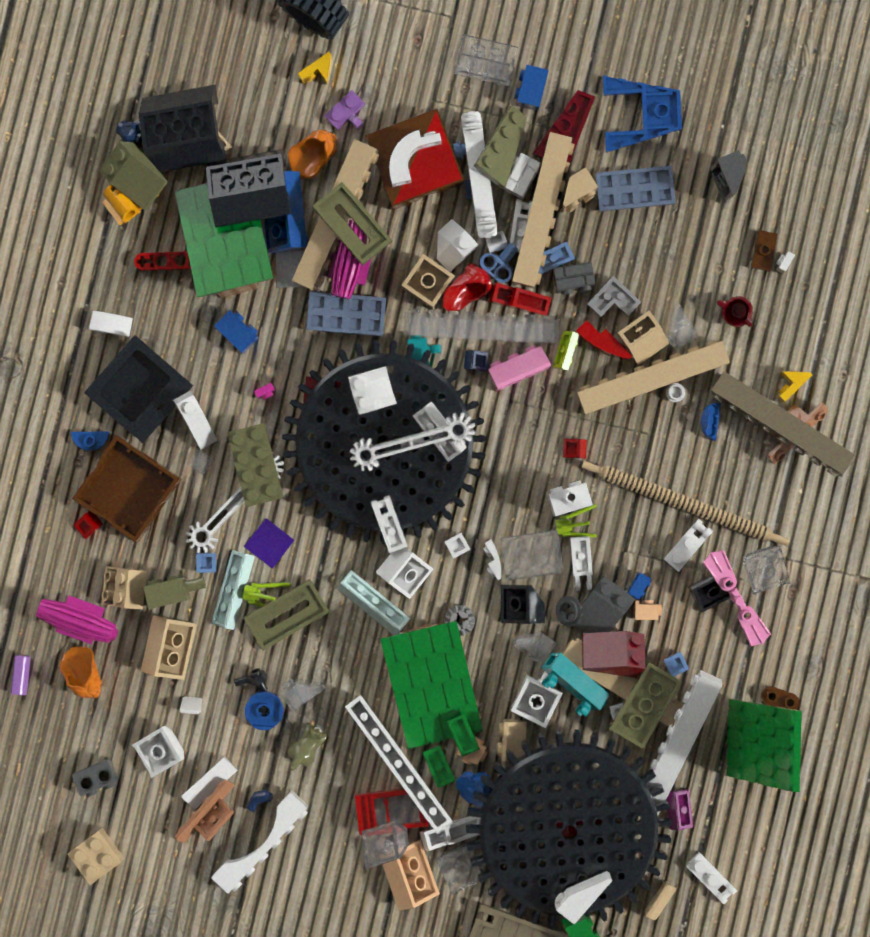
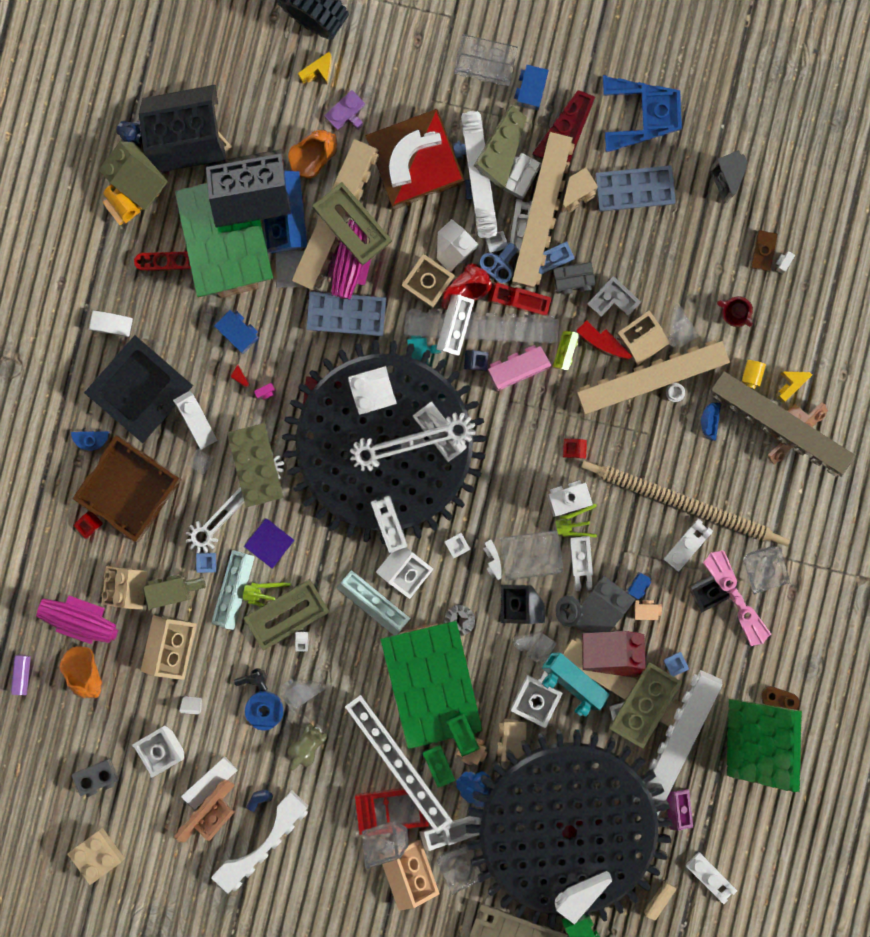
(239, 376): none -> red slope
(301, 641): none -> white piece
(455, 324): none -> white slope
(753, 373): none -> yellow brick

